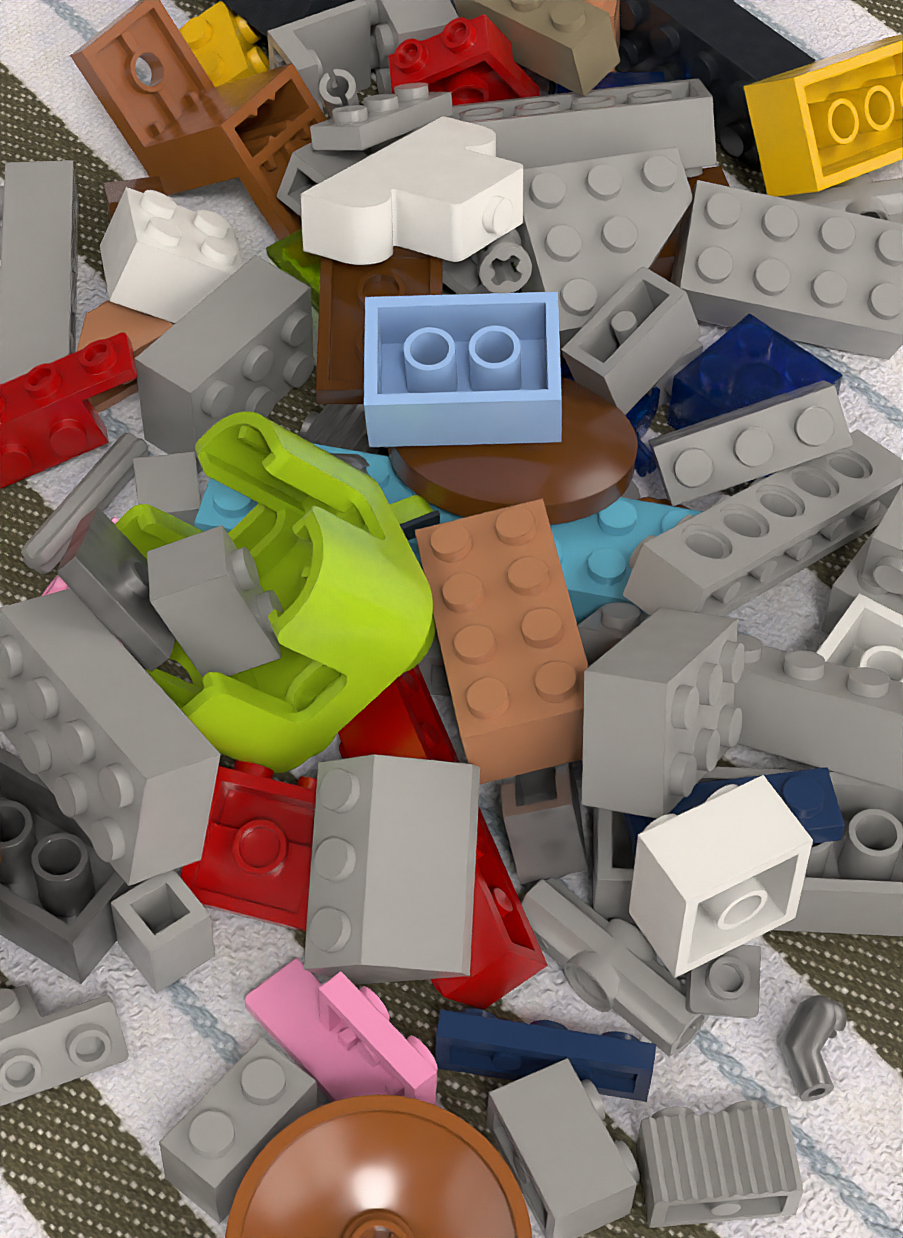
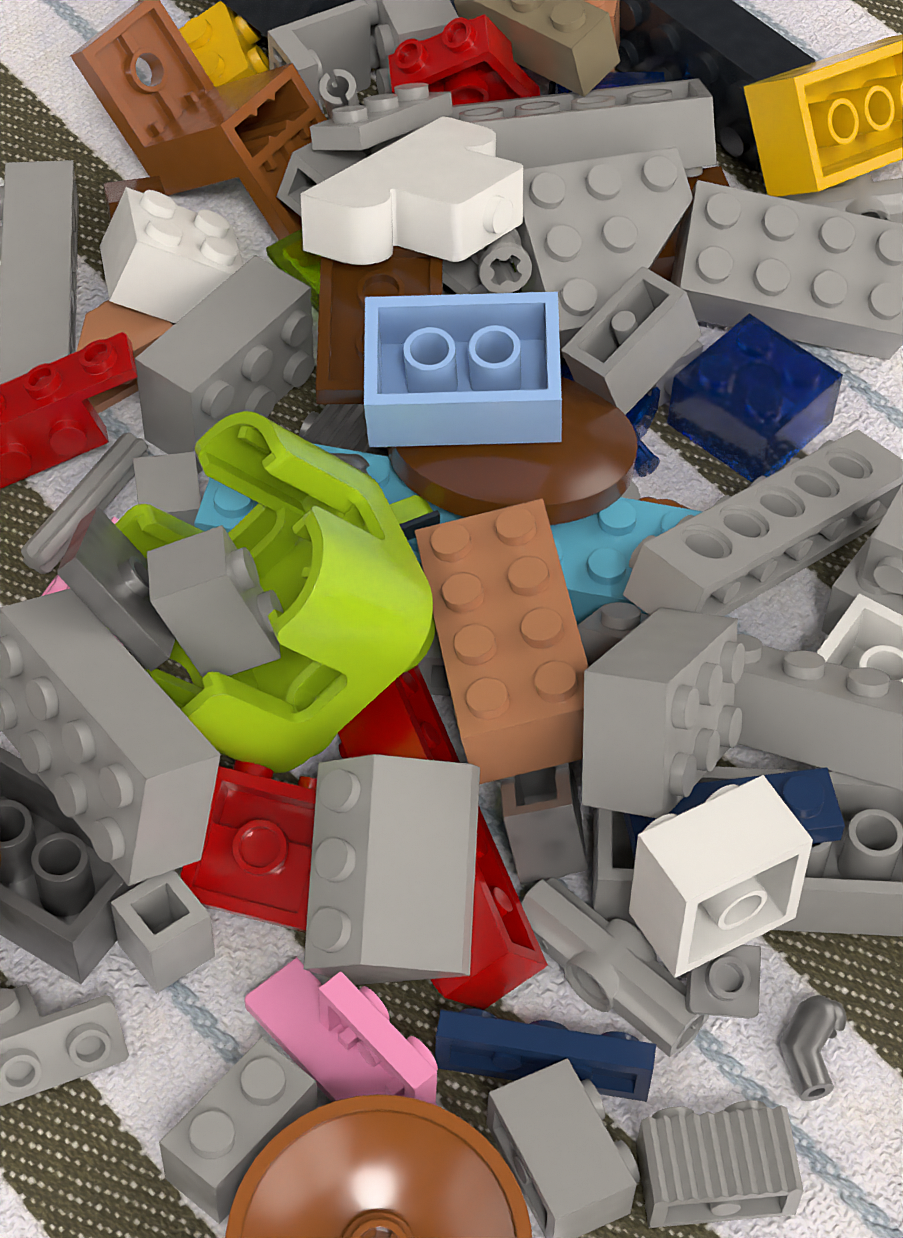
(750, 442): light grey brick -> none

